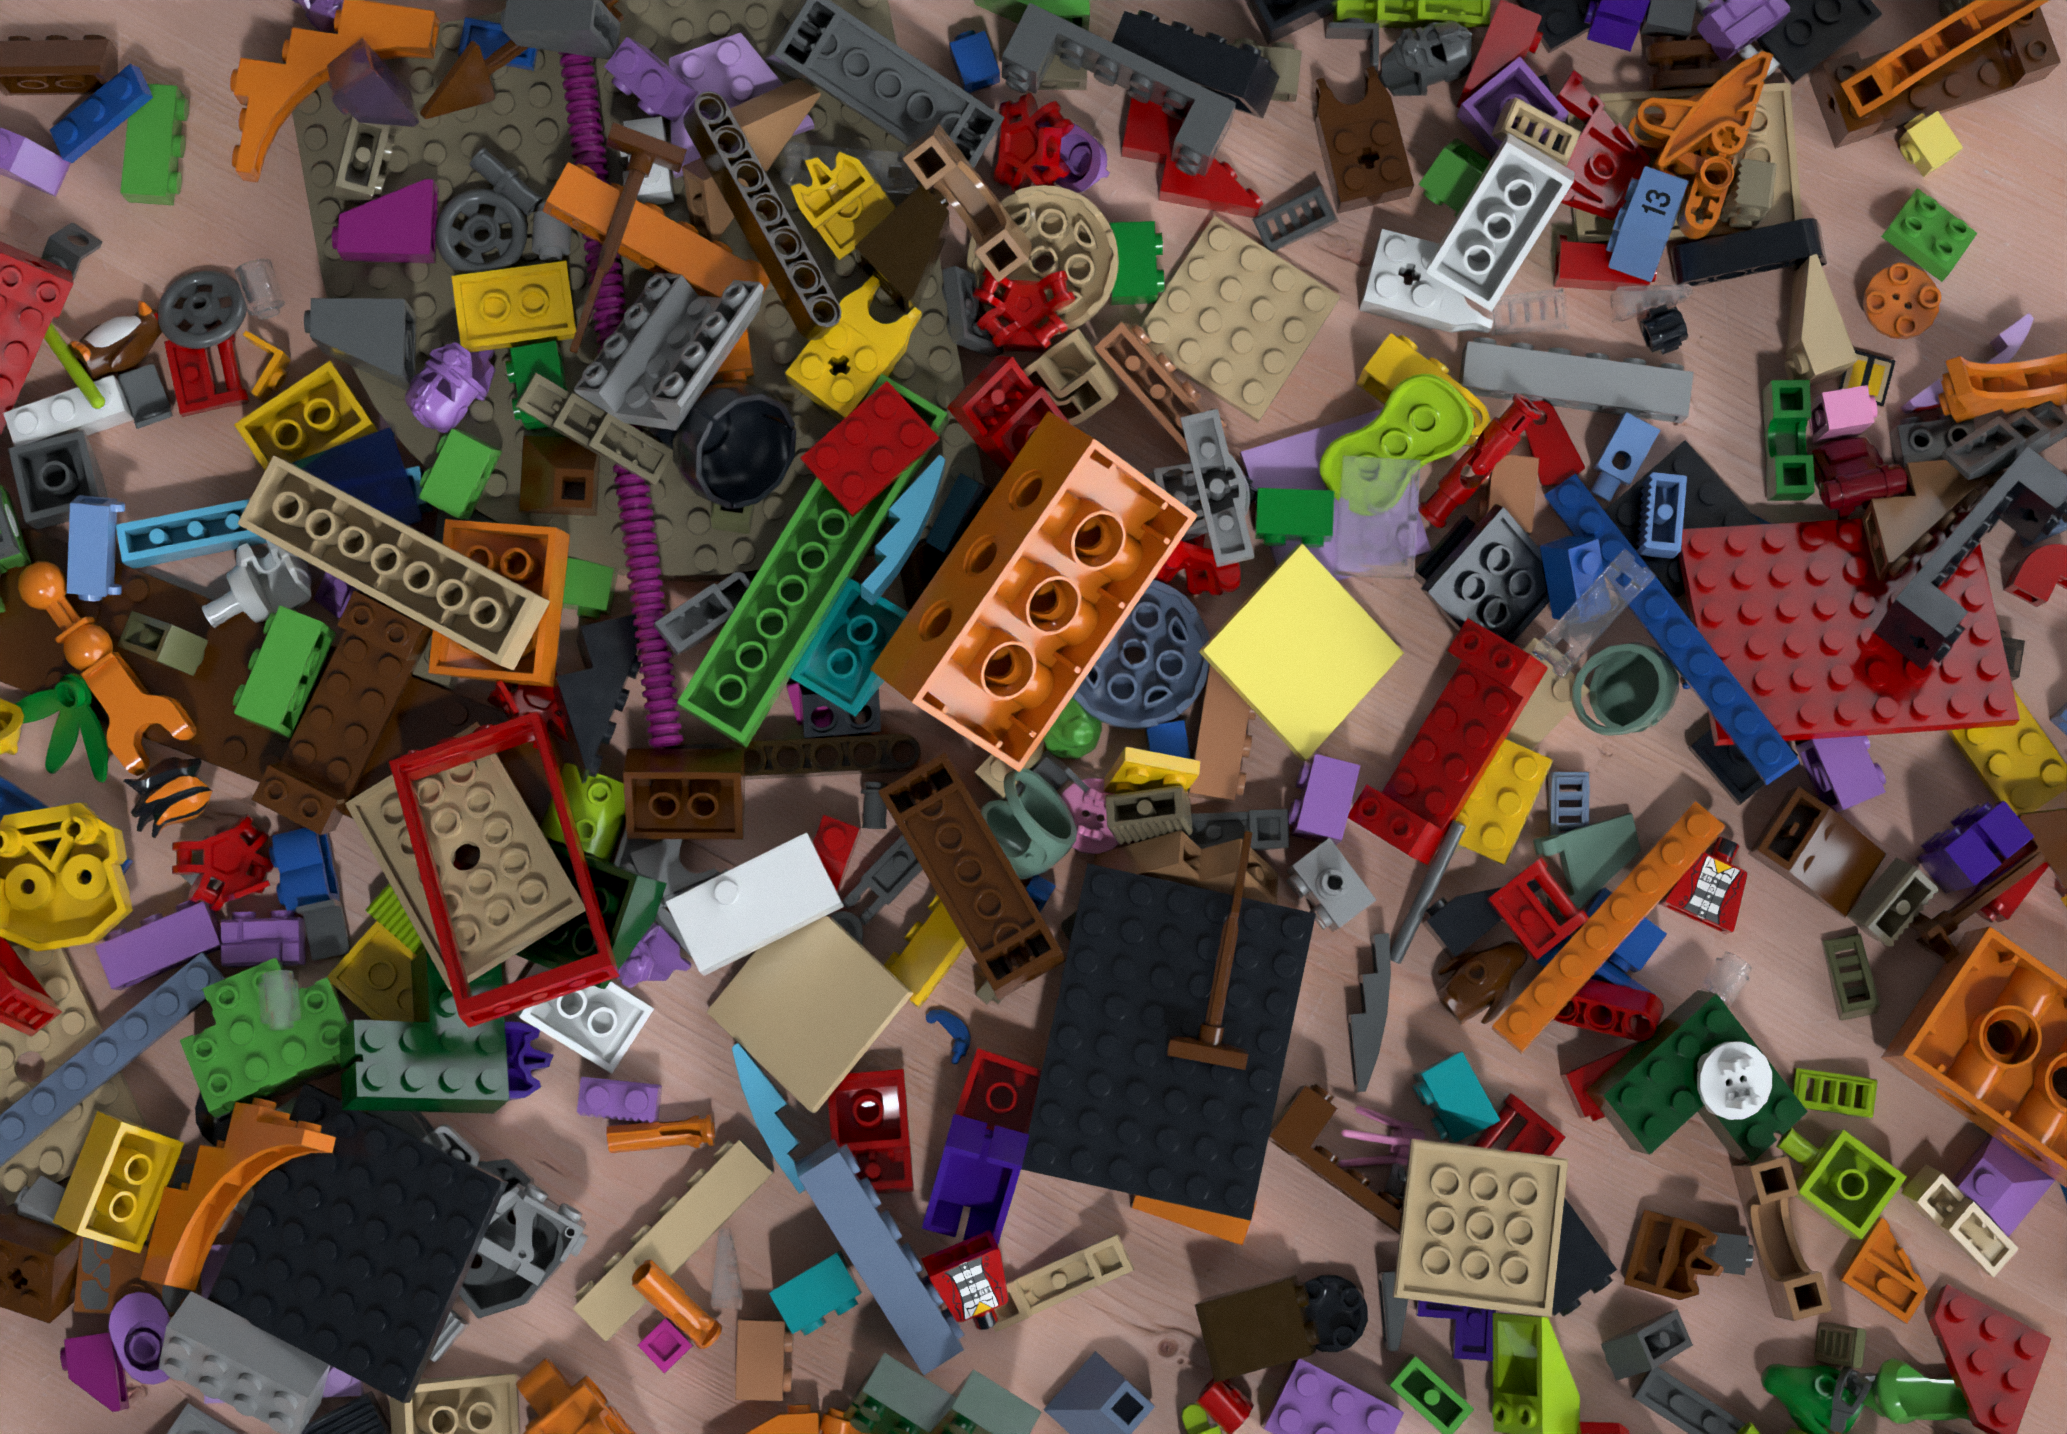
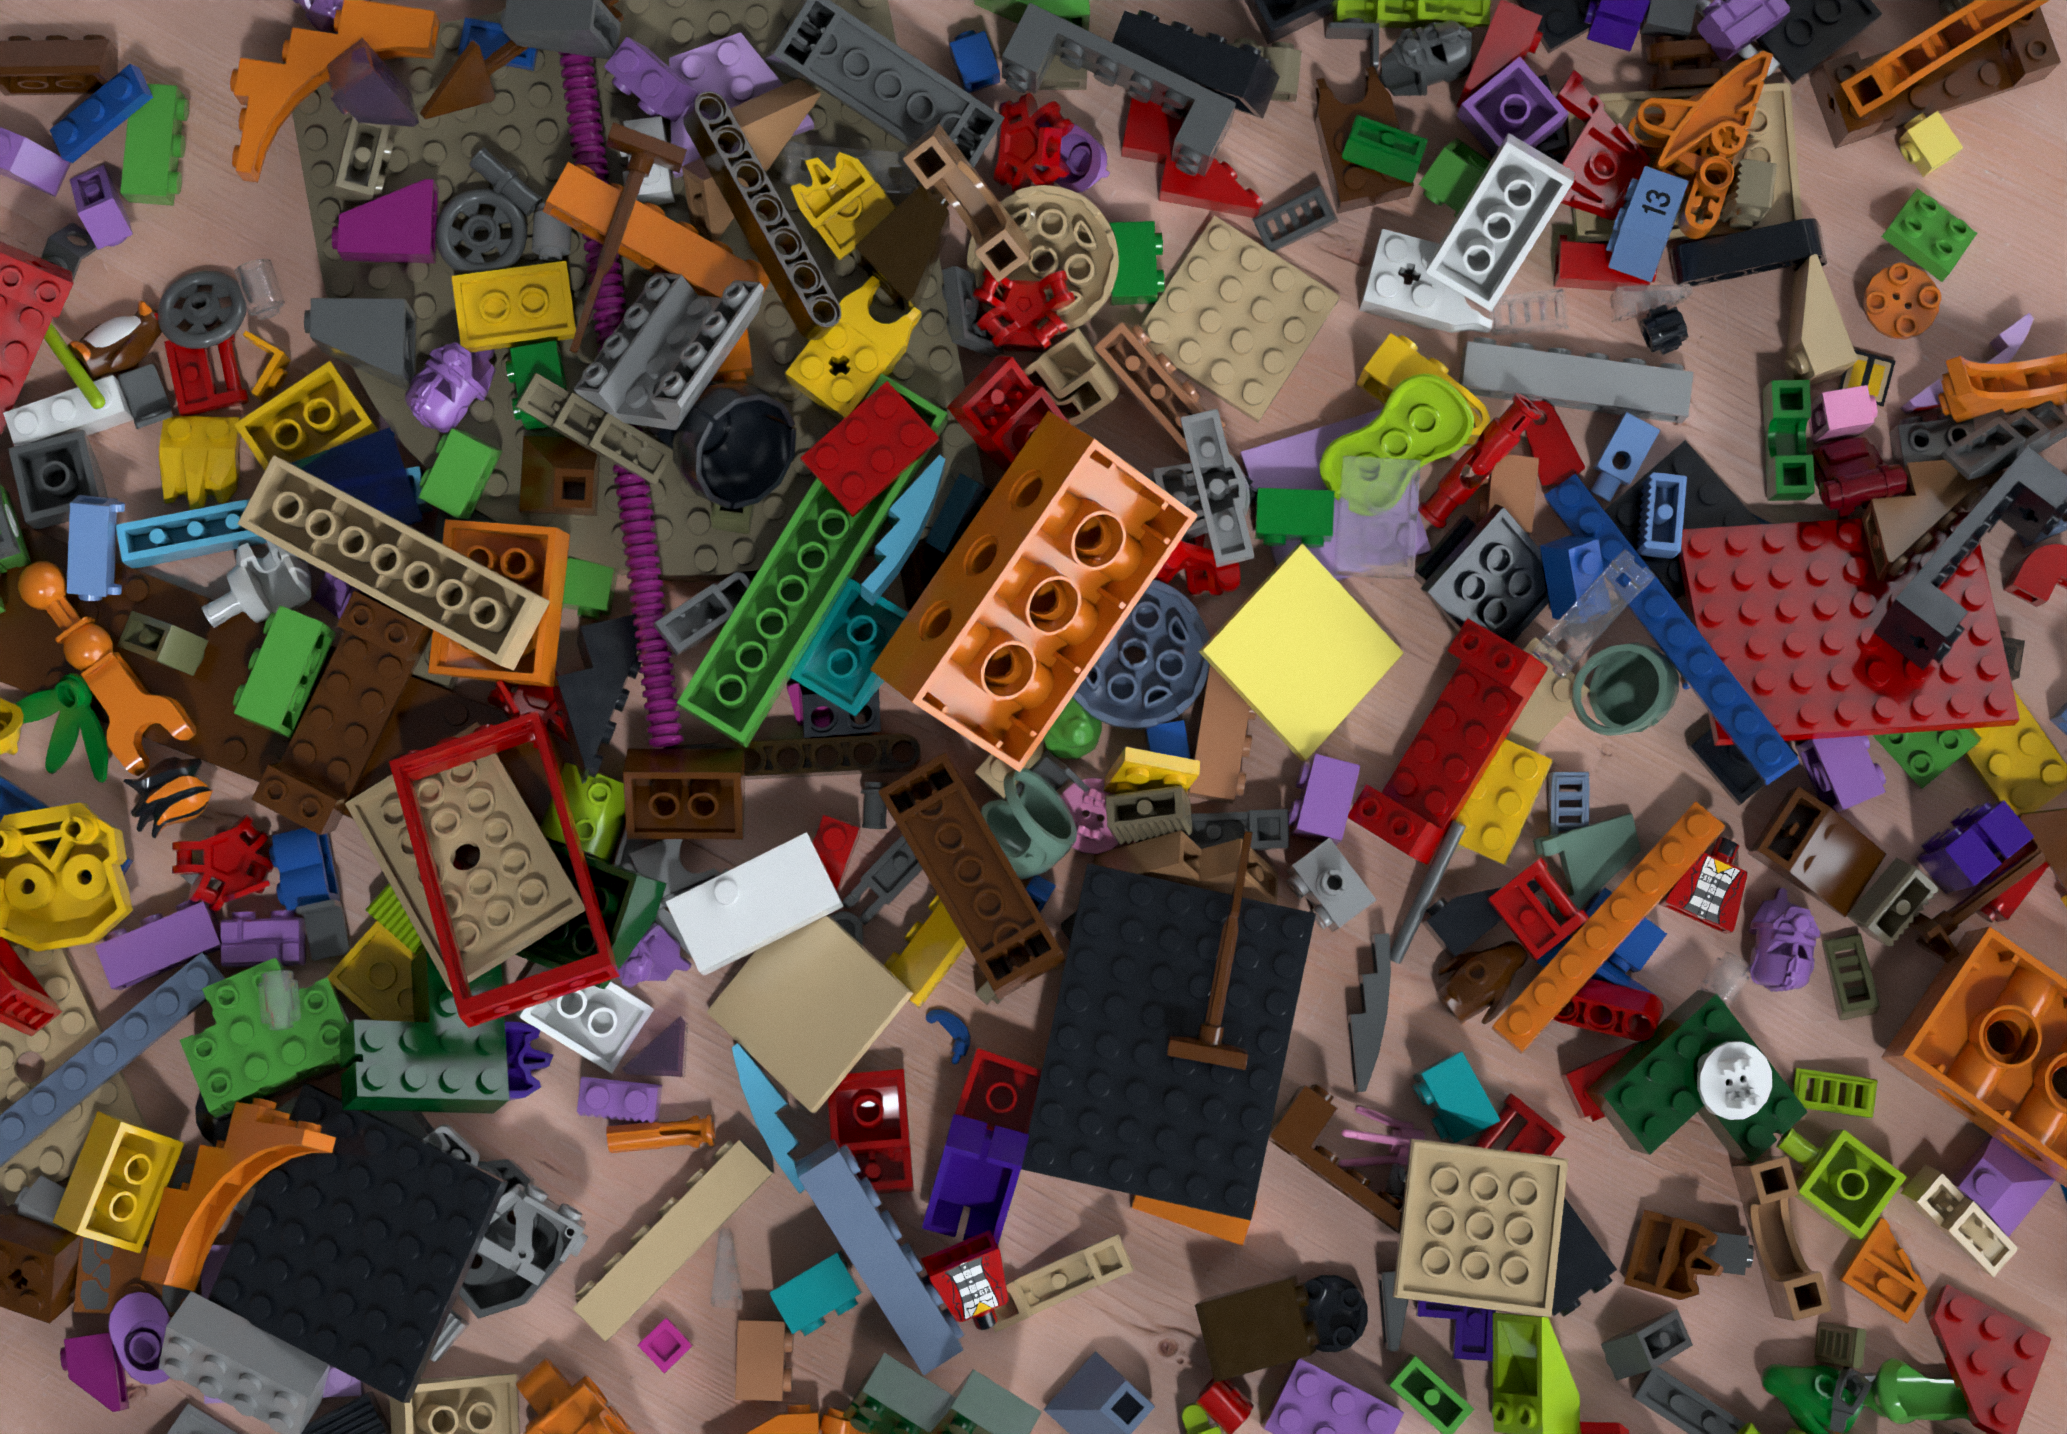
(100, 207): none -> medium lavender slope
(199, 458): none -> yellow plate
(664, 1055): none -> clear purple slope
(675, 1304): orange piece -> none
(1384, 149): none -> green slope
(1541, 120): tan slope -> none
(1782, 944): none -> medium lavender helmet
(1928, 753): none -> bright green plate

